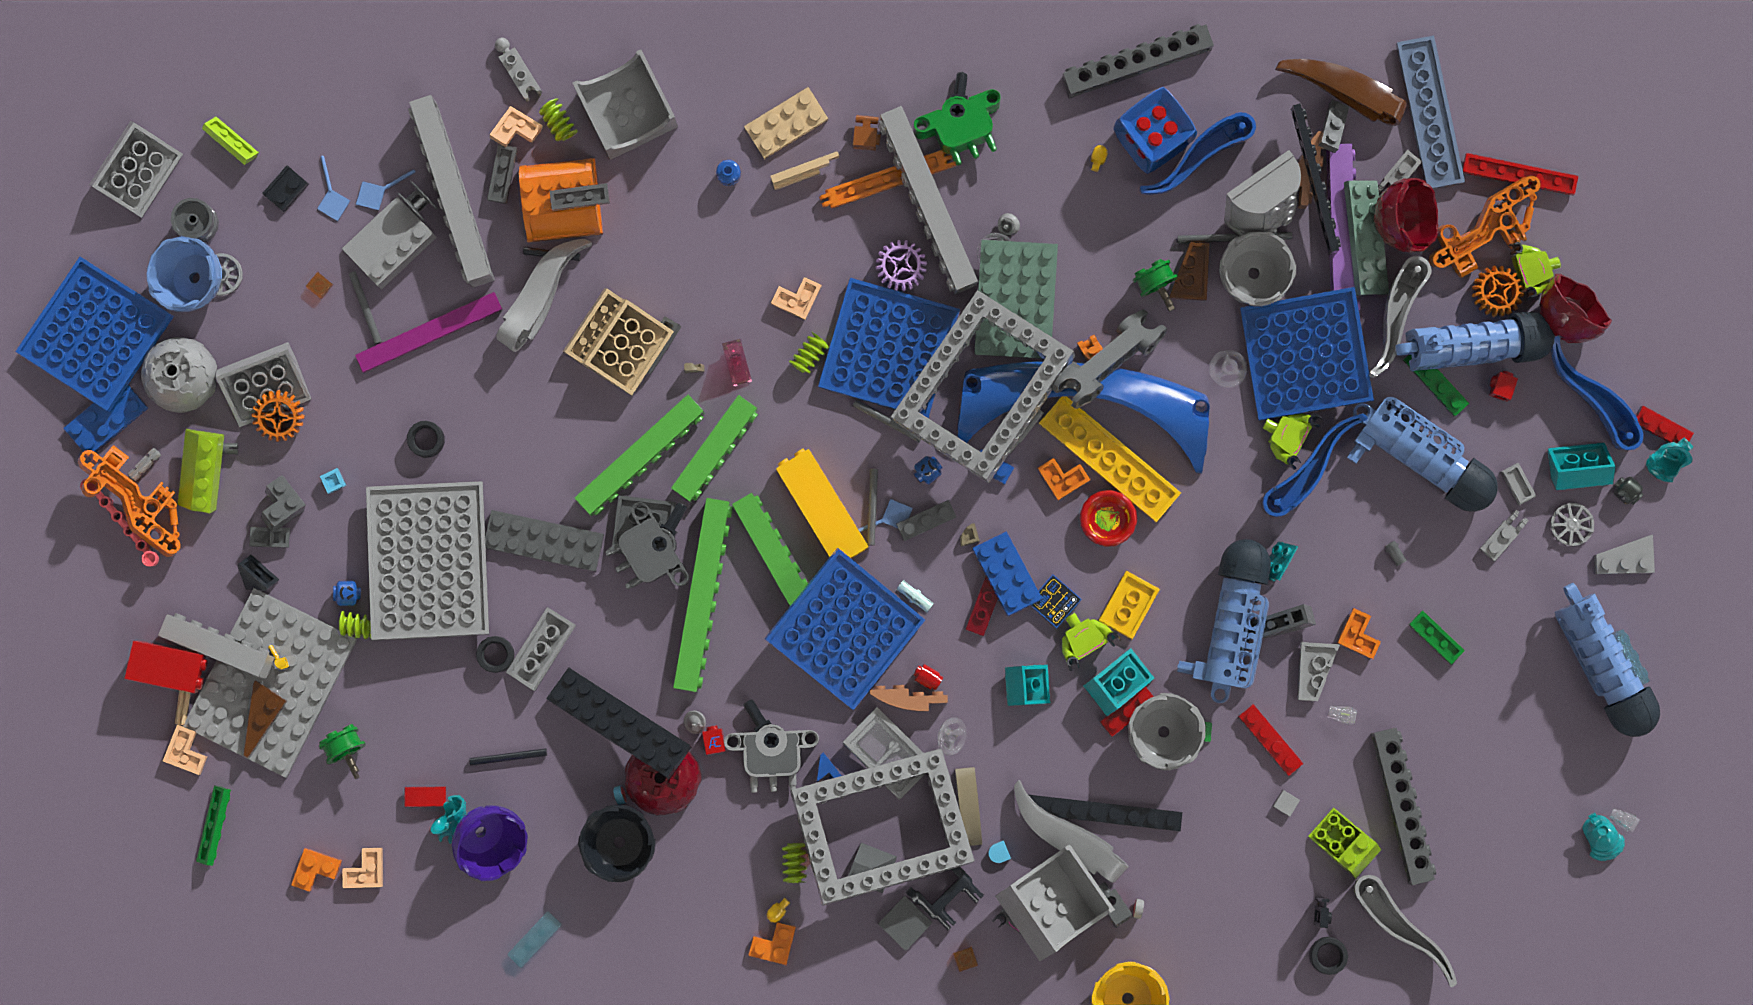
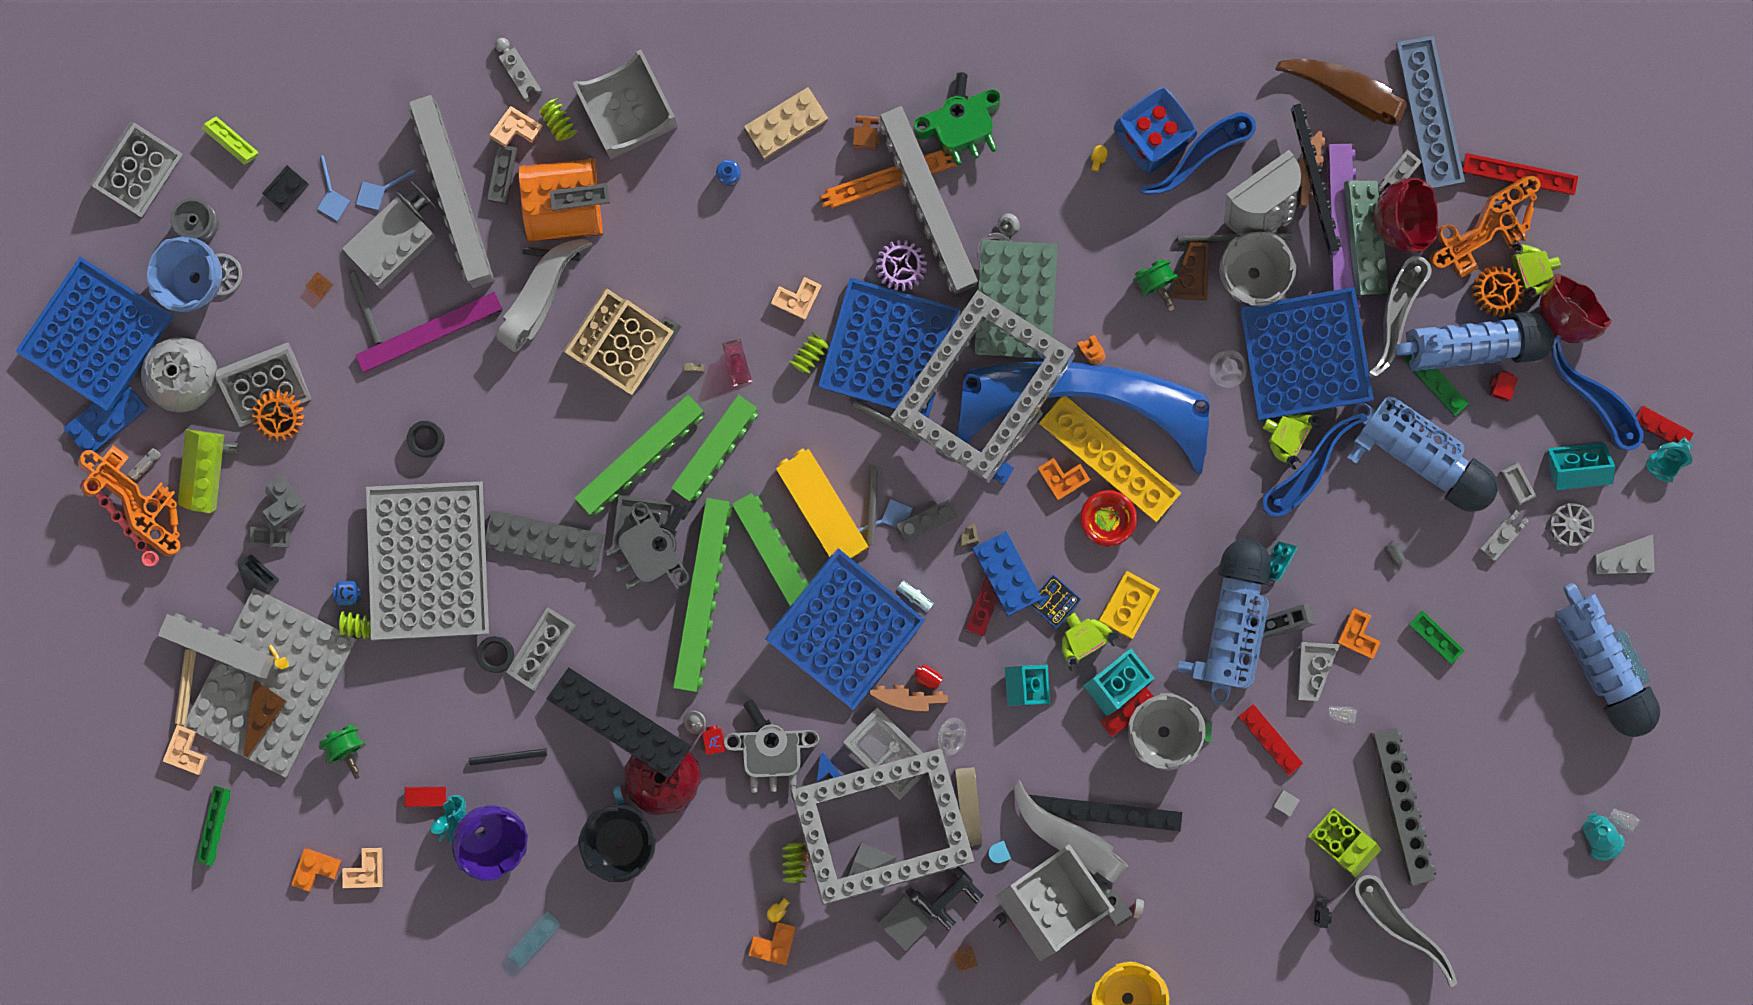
(166, 666): red slope -> none
(333, 481): medium azure plate -> none
(801, 171): tan piece -> none
(927, 469): blue head -> none
(1087, 378): piece -> none
(1202, 44): dark grey brick -> none
(1328, 970): black tyre -> none
(1333, 126): dark grey plate -> none
(1628, 490): pearl dark grey head -> none

